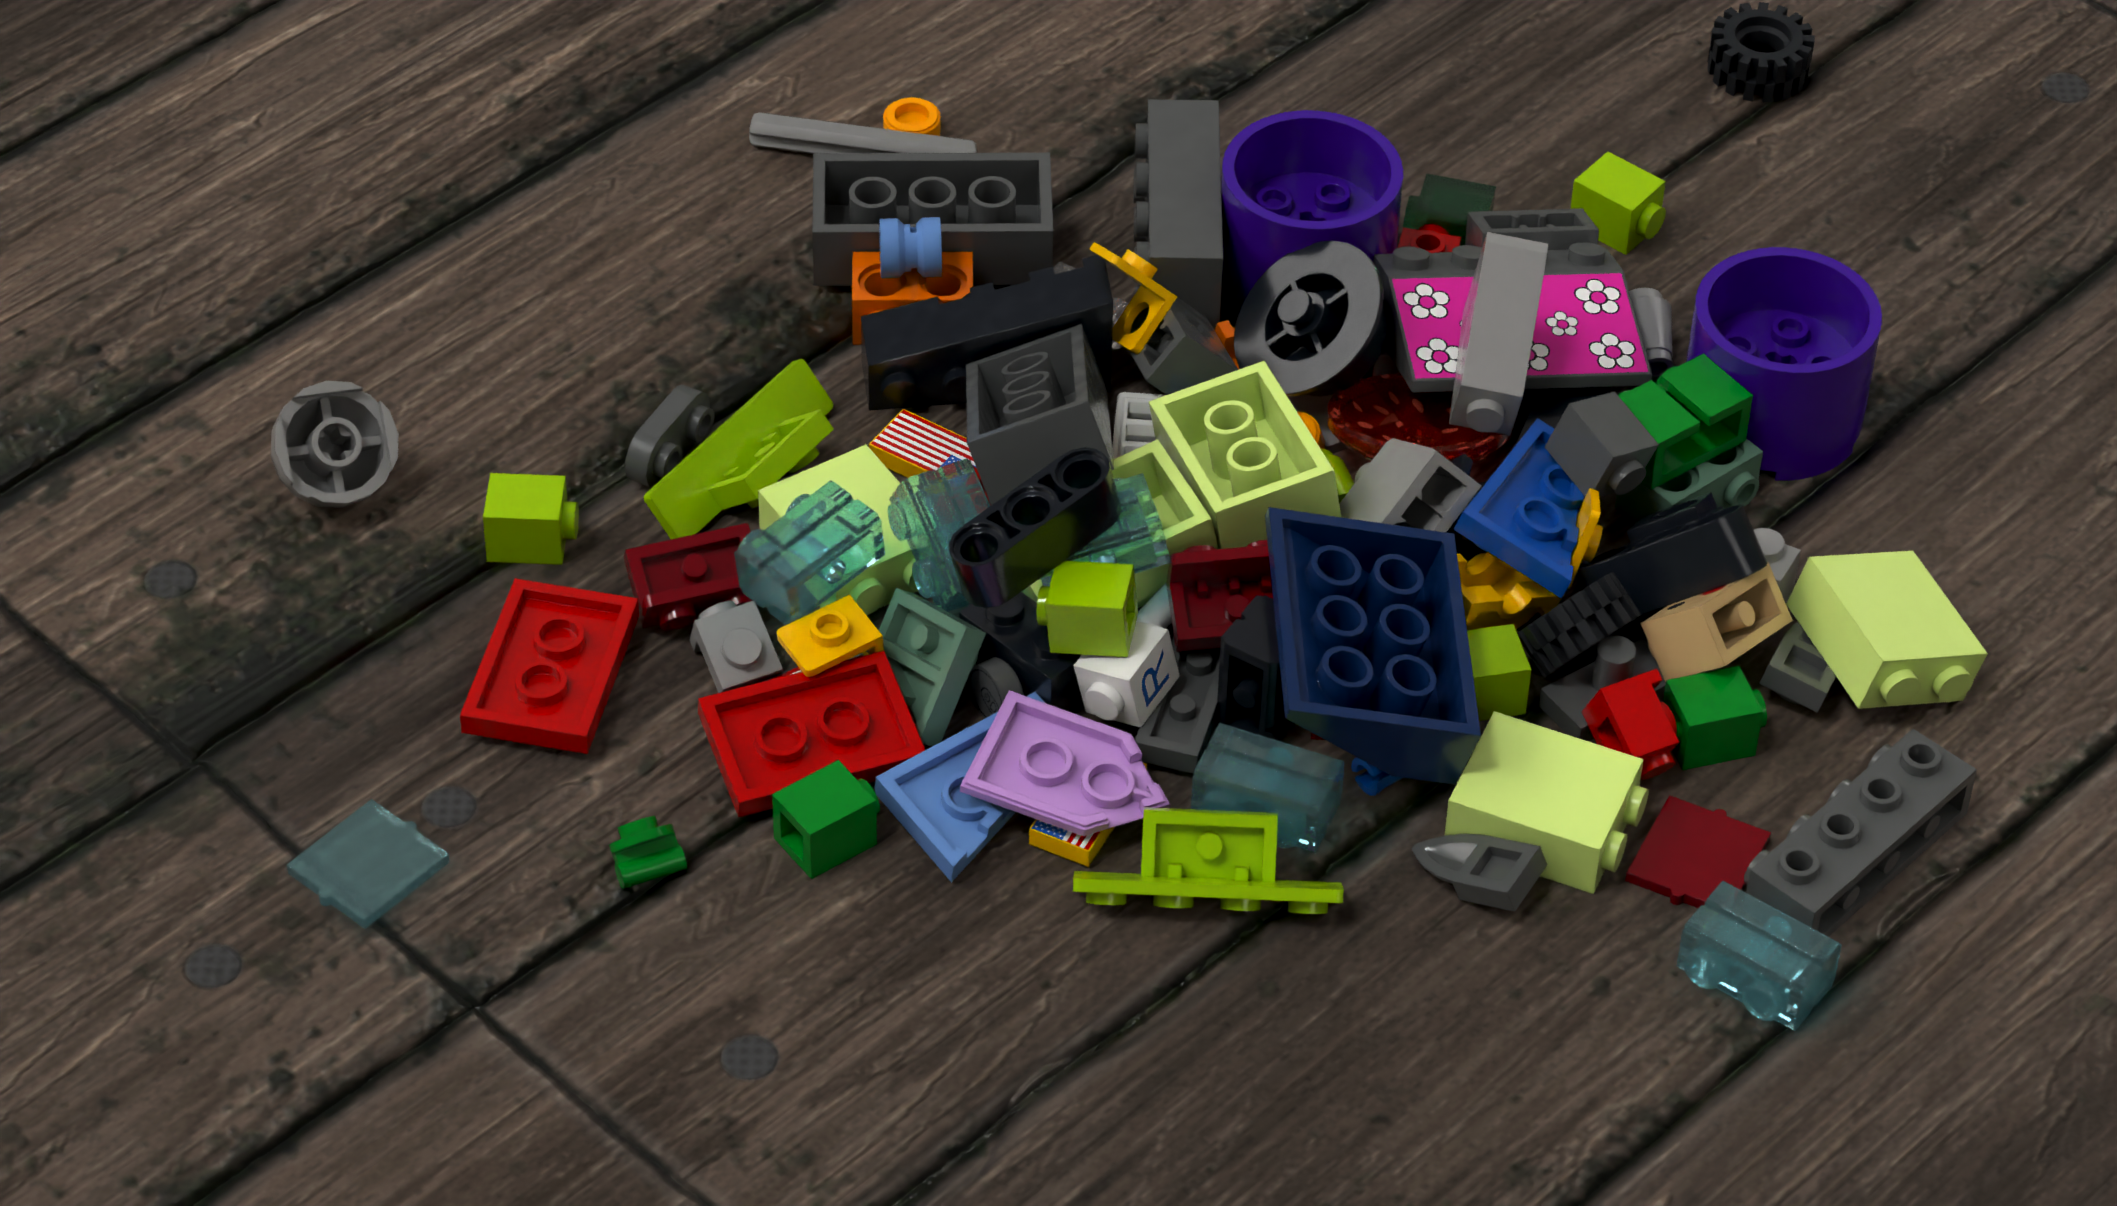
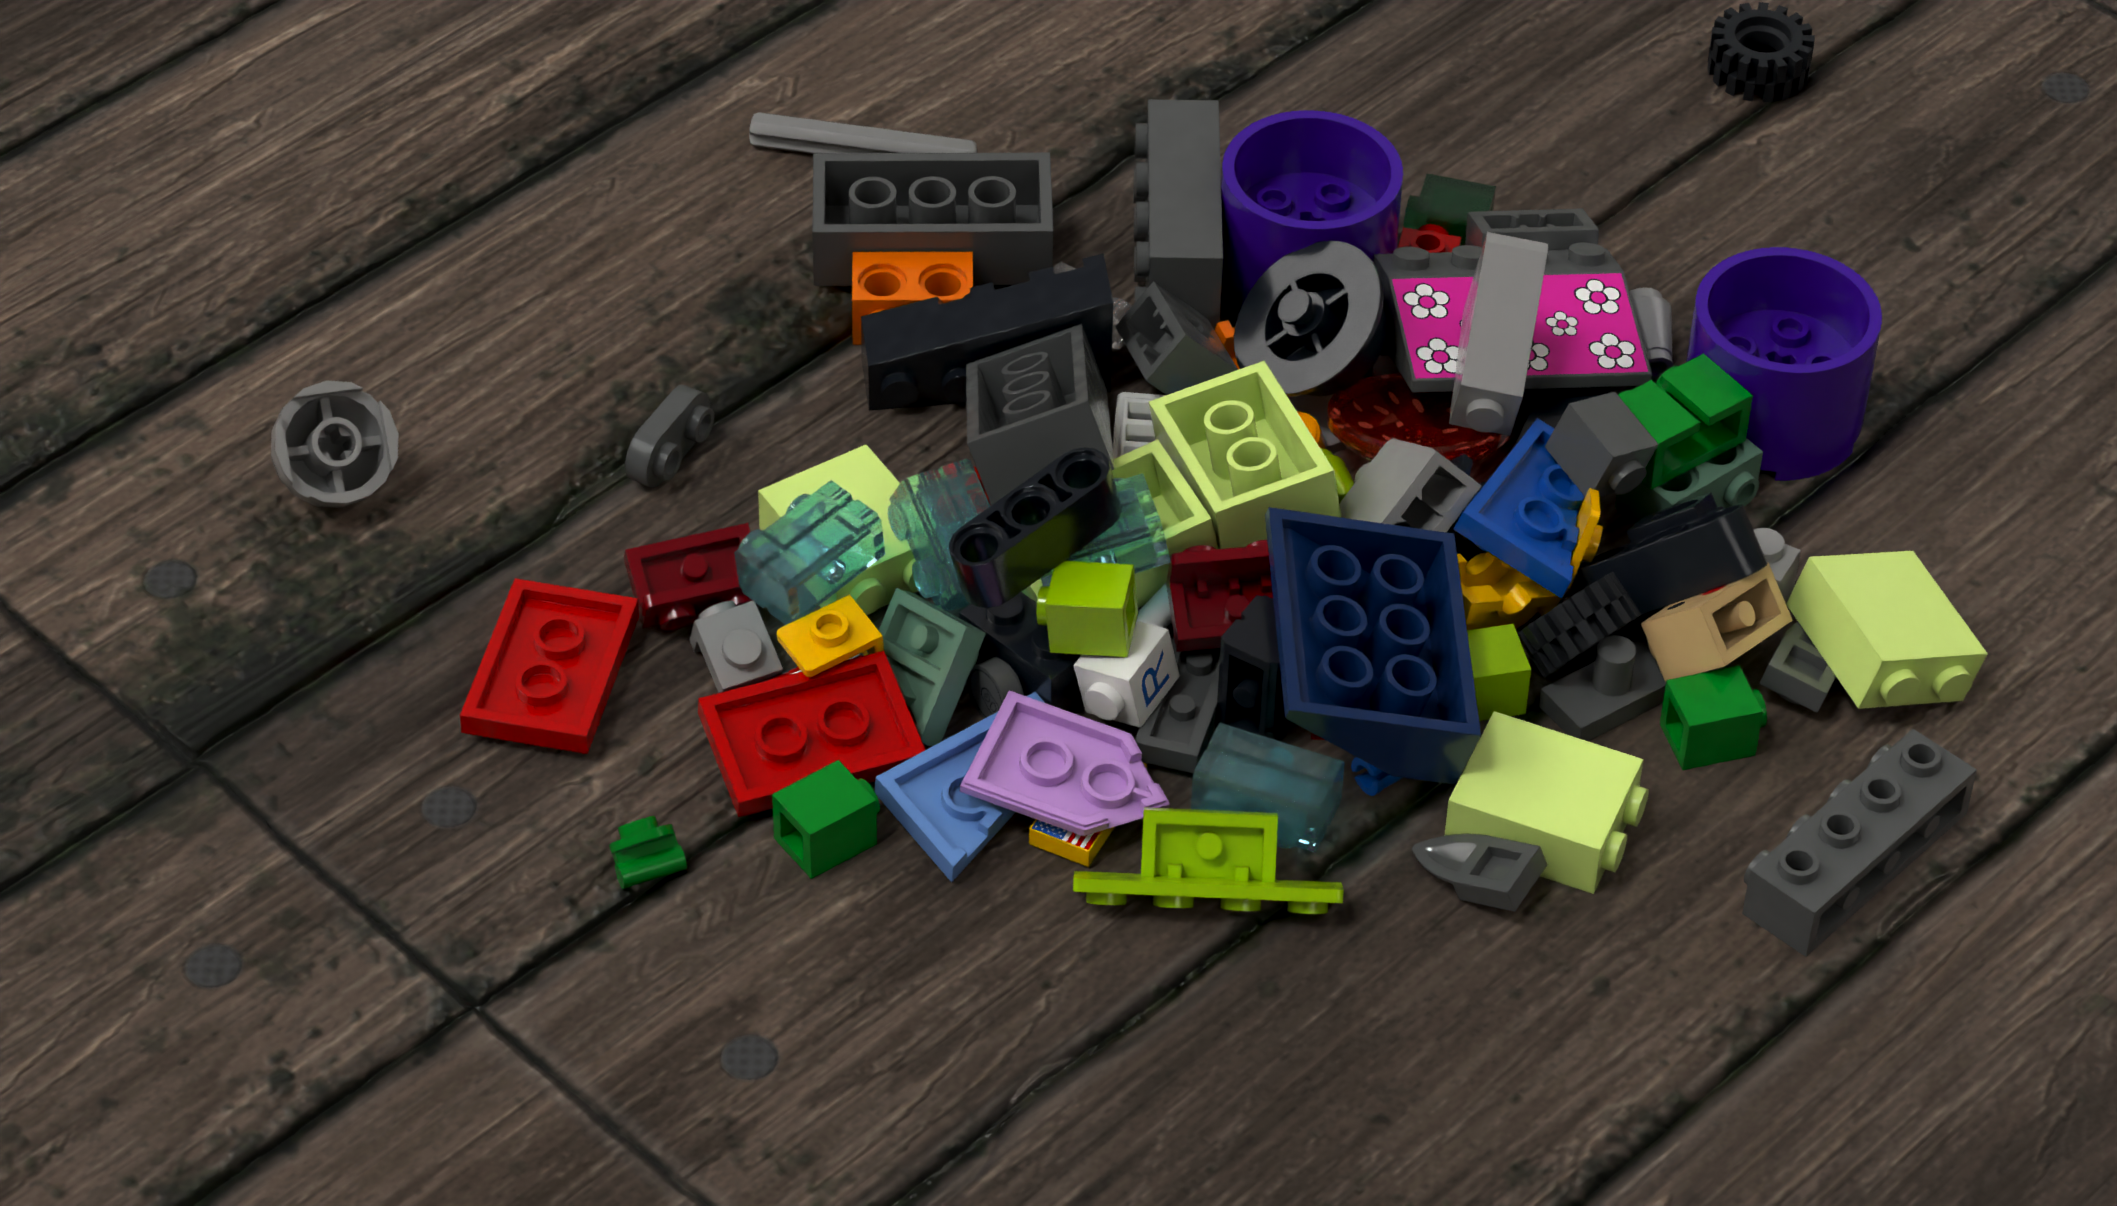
(368, 863): clear light blue piece -> none
(528, 518): lime brick -> none
(747, 453): lime bracket -> none
(910, 247): medium blue wheel -> none
(913, 116): light orange tile -> none
(918, 445): tile -> none
(1148, 295): yellow bracket -> none
(1620, 201): lime brick -> none
(1635, 722): red brick -> none
(1694, 852): dark red piece -> none
(1758, 956): clear light blue brick -> none

